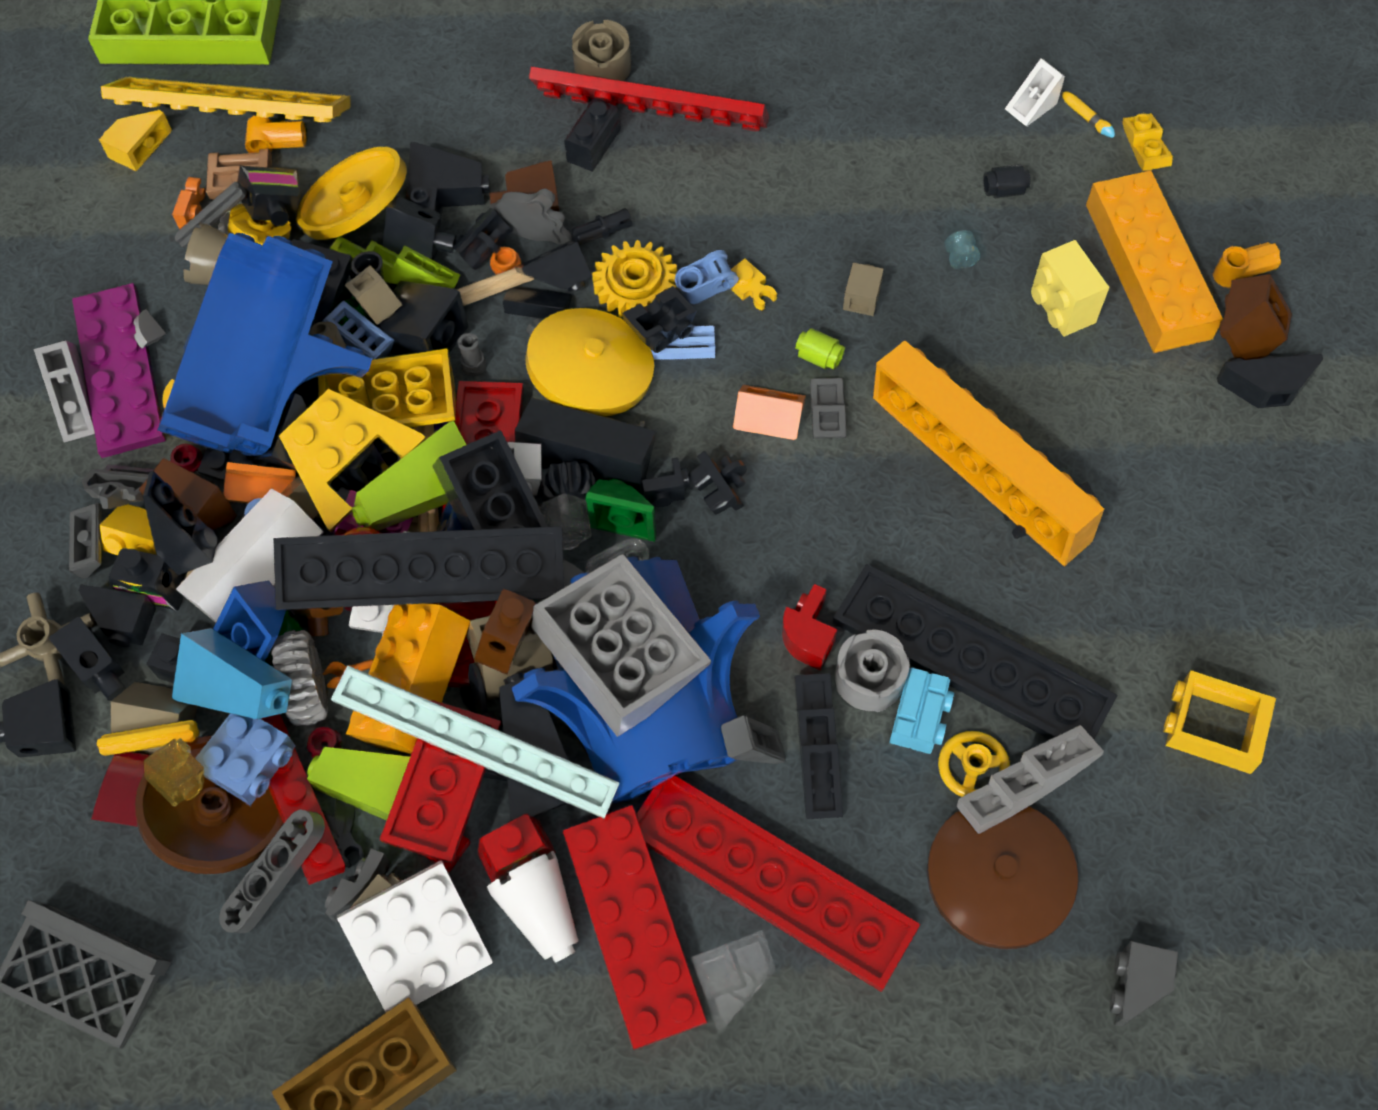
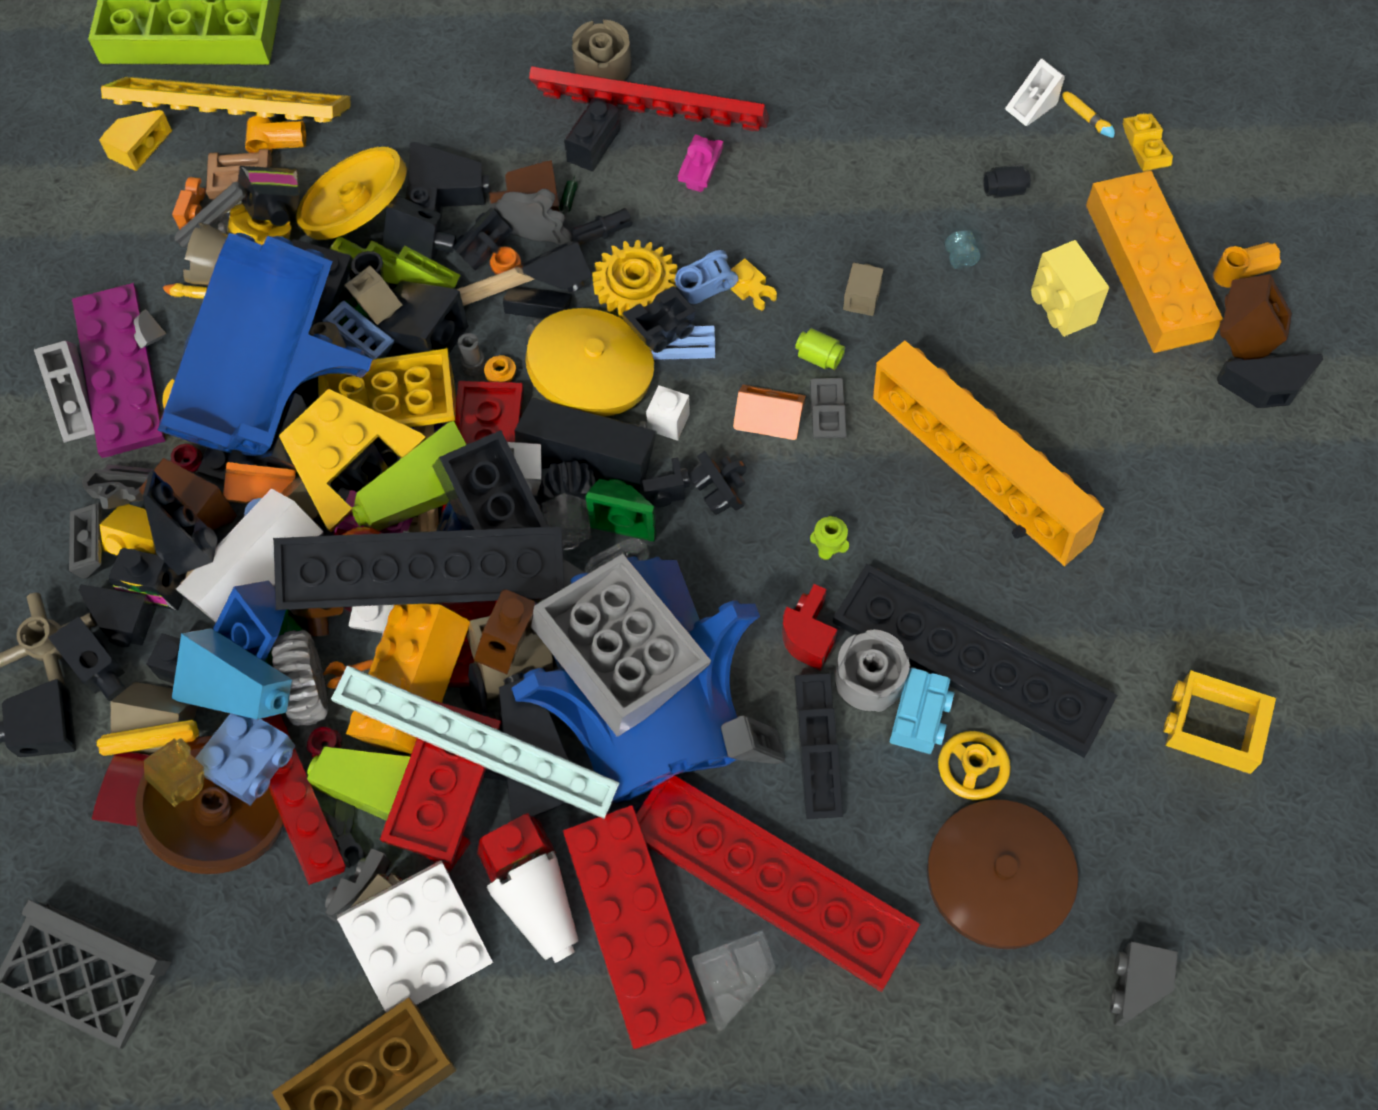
(181, 290): none -> yellow piece
(268, 867): dark grey beam -> none
(504, 375): none -> light orange plate
(568, 194): none -> dark green piece
(668, 412): none -> white brick
(700, 162): none -> dark pink hips
(830, 537): none -> lime brick
(1029, 780): light grey slope -> none

